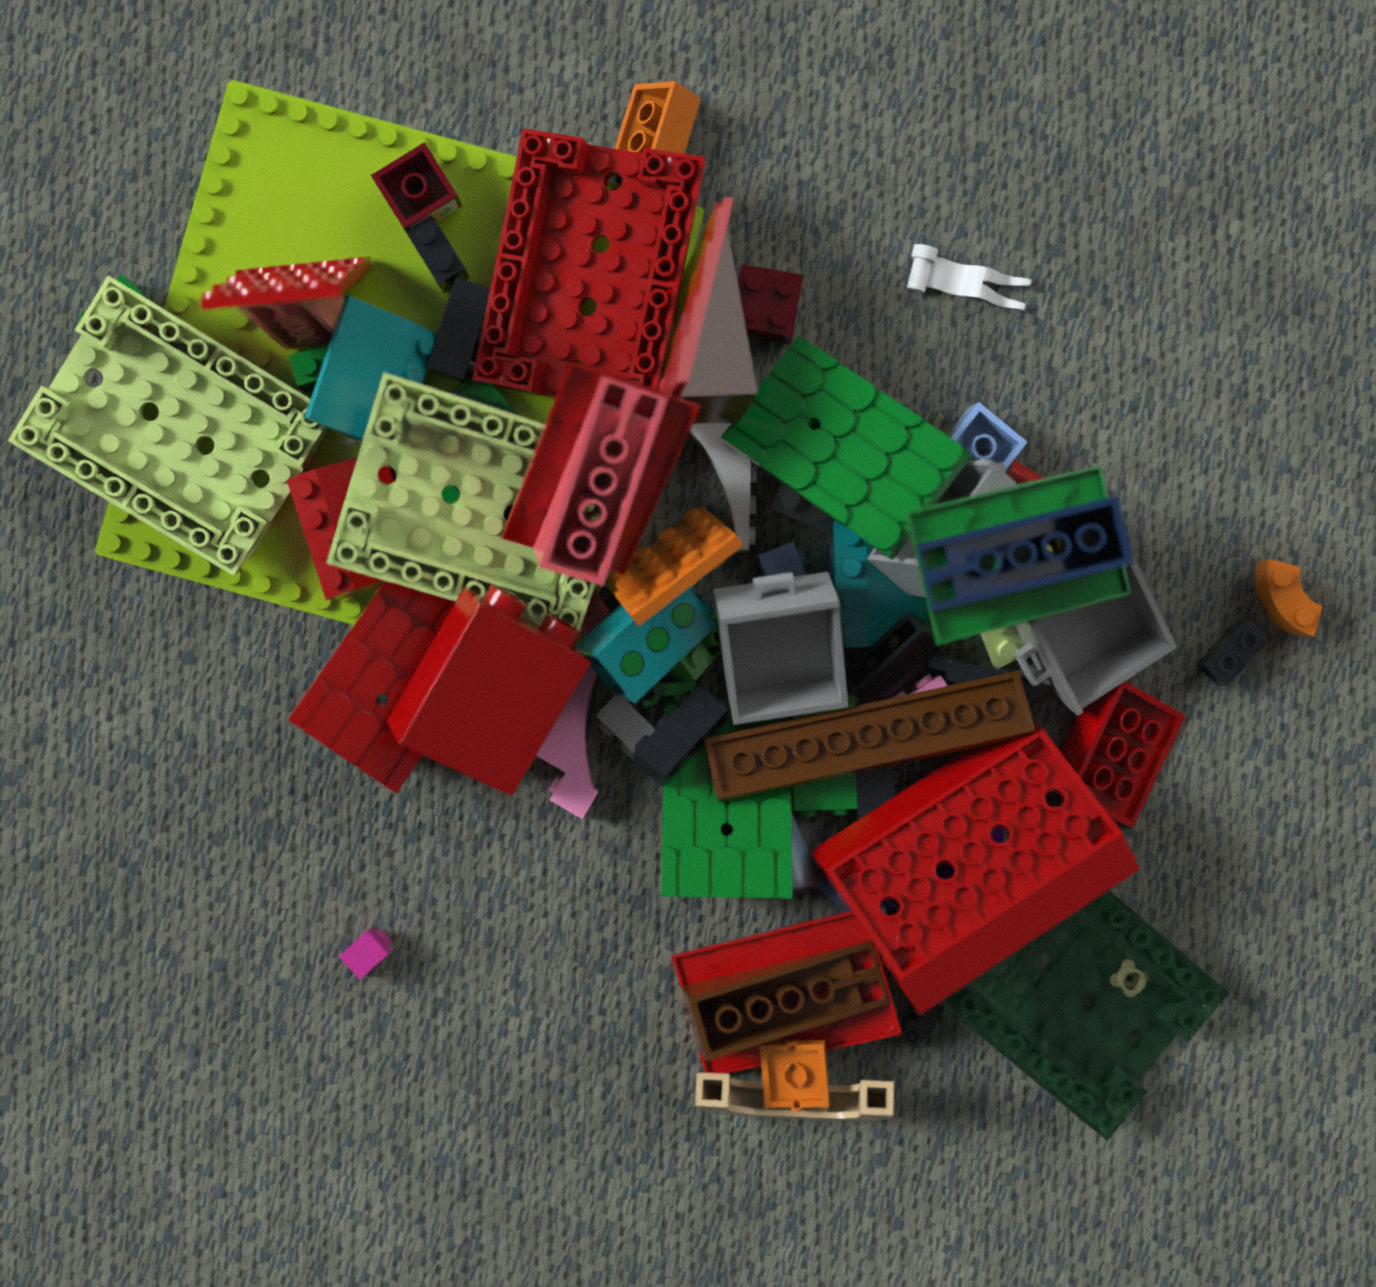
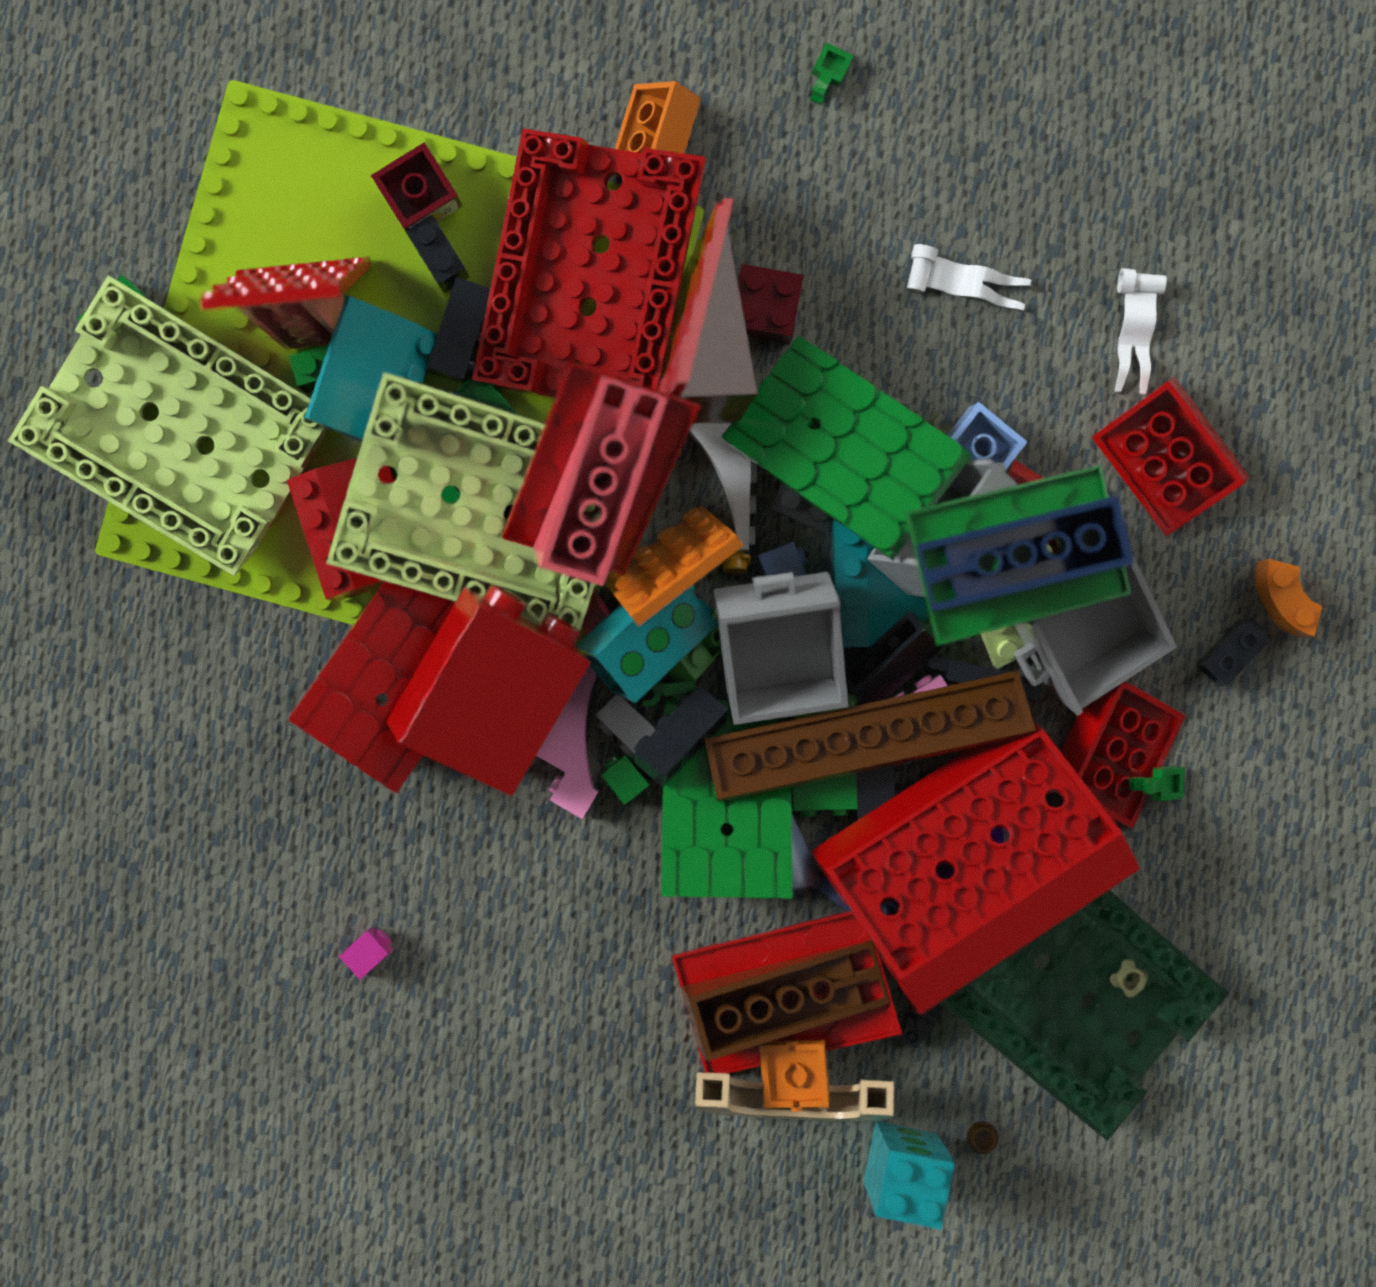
(624, 778): none -> green brick
(736, 563): none -> light orange plate
(829, 69): none -> green plate
(908, 1175): none -> teal brick
(982, 1137): none -> dark brown plate
(1138, 322): none -> white flag
(1164, 785): none -> green plate
(1170, 457): none -> red slope

